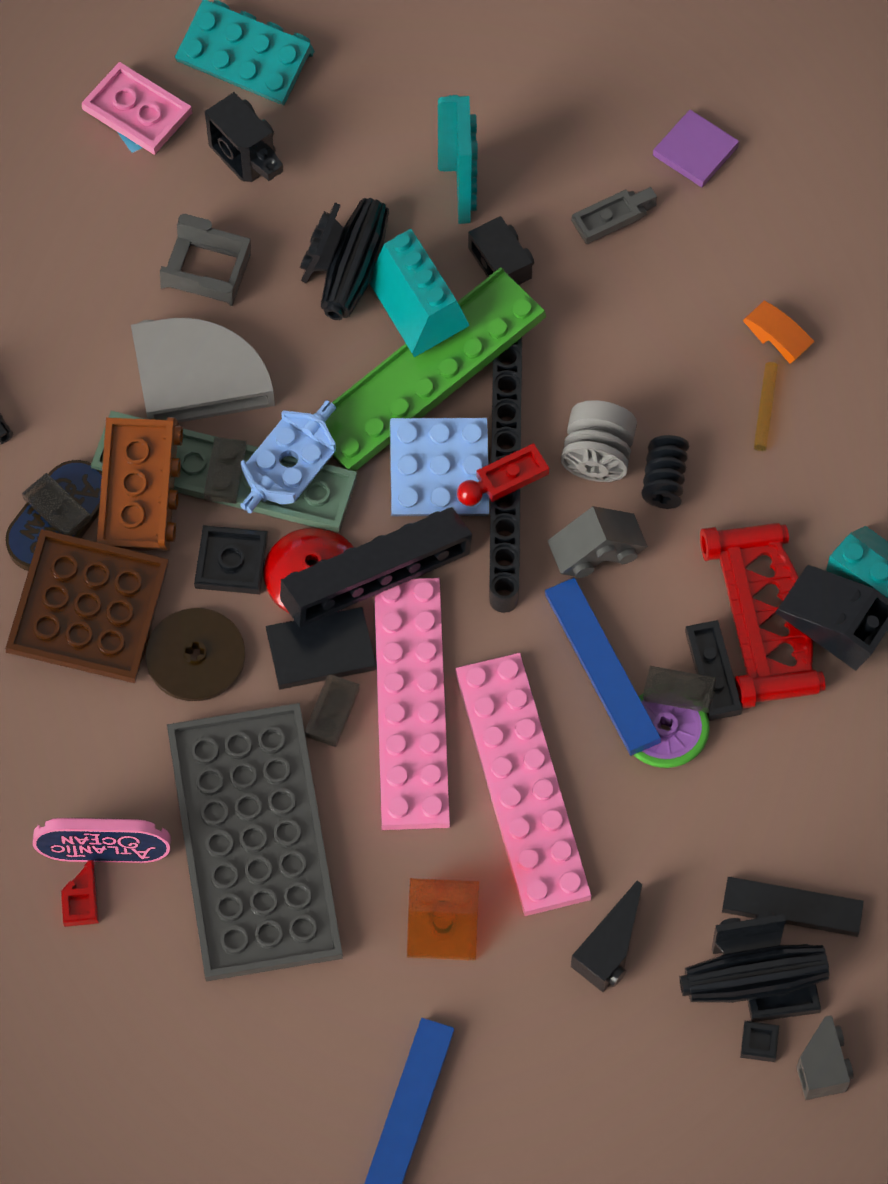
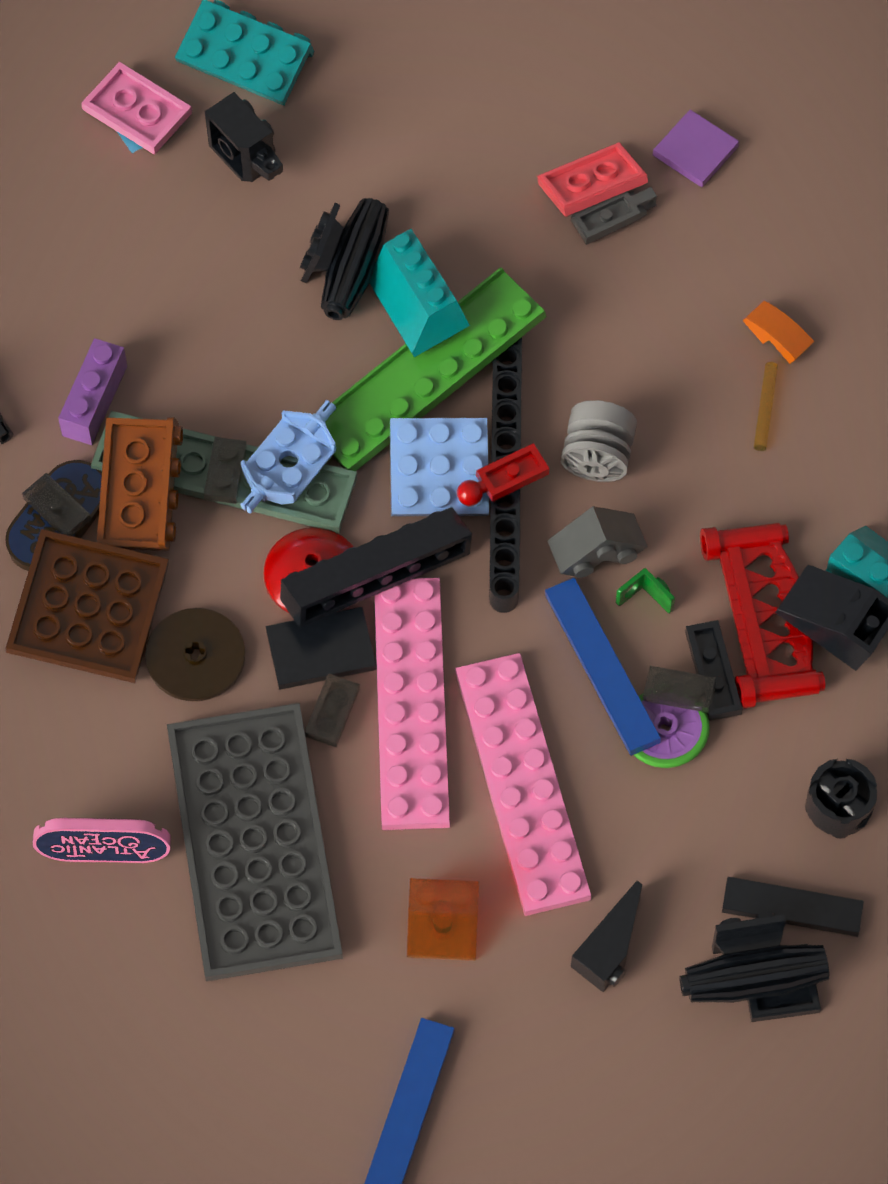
(80, 898): red tile -> none
(92, 391): none -> medium lavender brick
(198, 370): light grey brick -> none
(199, 233): dark grey piece -> none
(231, 559): black tile -> none
(459, 150): teal bracket -> none
(498, 246): black brick -> none
(592, 179): none -> coral tile
(653, 586): none -> green bracket
(665, 471): black piece -> none
(759, 1041): black tile -> none
(822, 1063): dark grey slope -> none
(841, 797): none -> black brick

